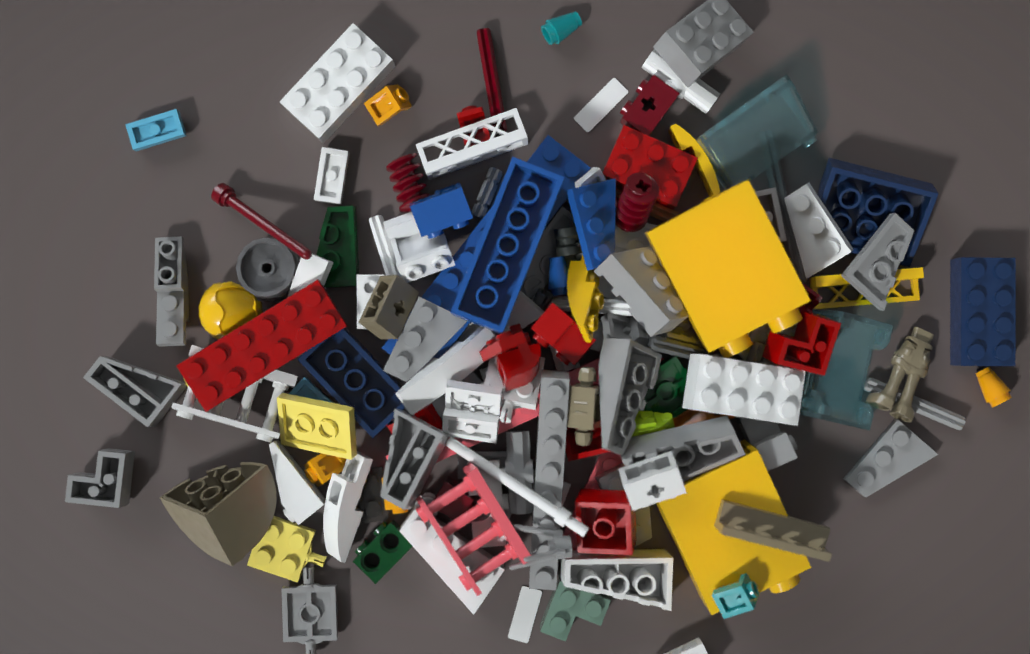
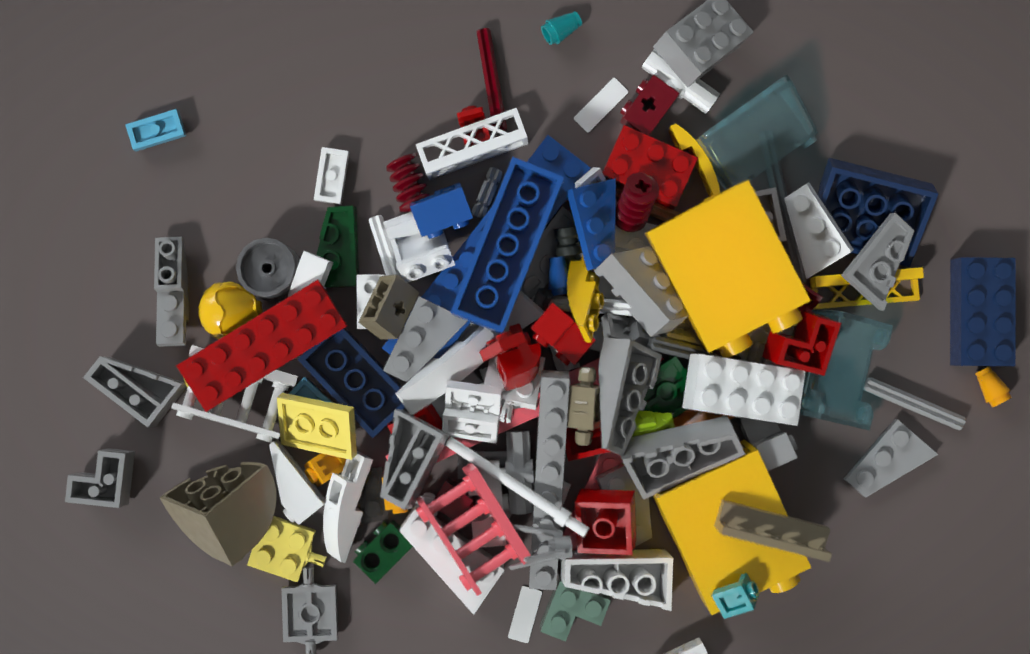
(226, 196): dark red piece -> none
(338, 83): white brick -> none
(387, 103): light orange bracket -> none
(652, 480): white brick -> none
(913, 360): dark tan piece -> none

